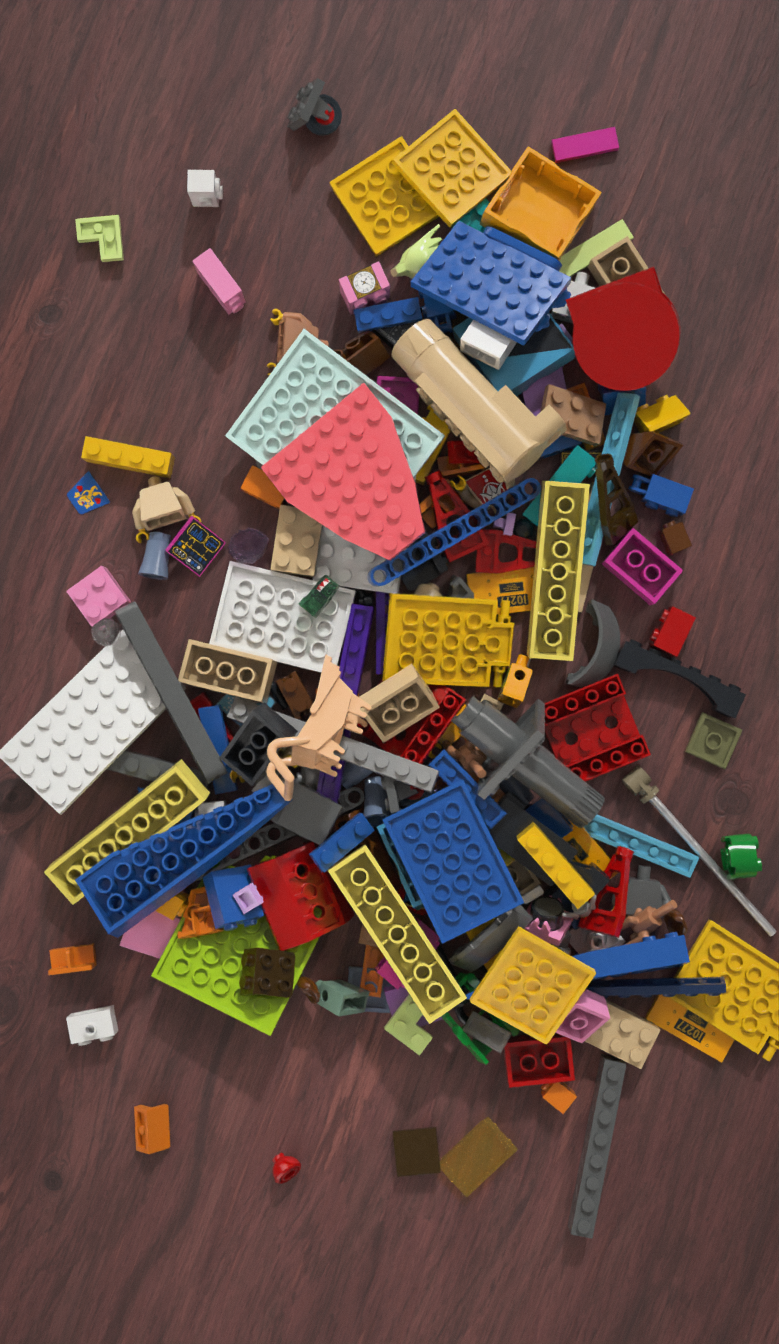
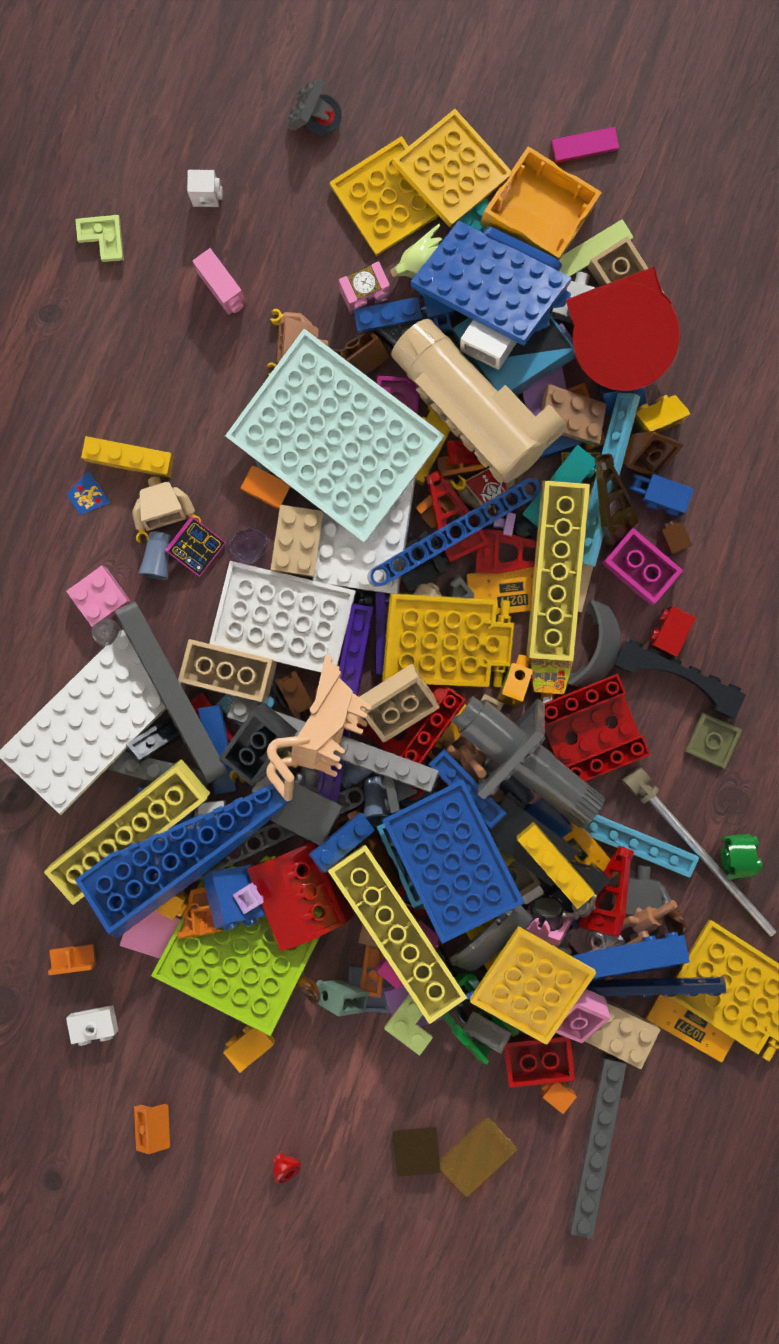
(153, 740): none -> black plate
(247, 1047): none -> light orange brick
(267, 972): dark brown bracket -> none
(319, 596): clear green leg -> none
(353, 476): coral wing -> none
(549, 677): none -> torso

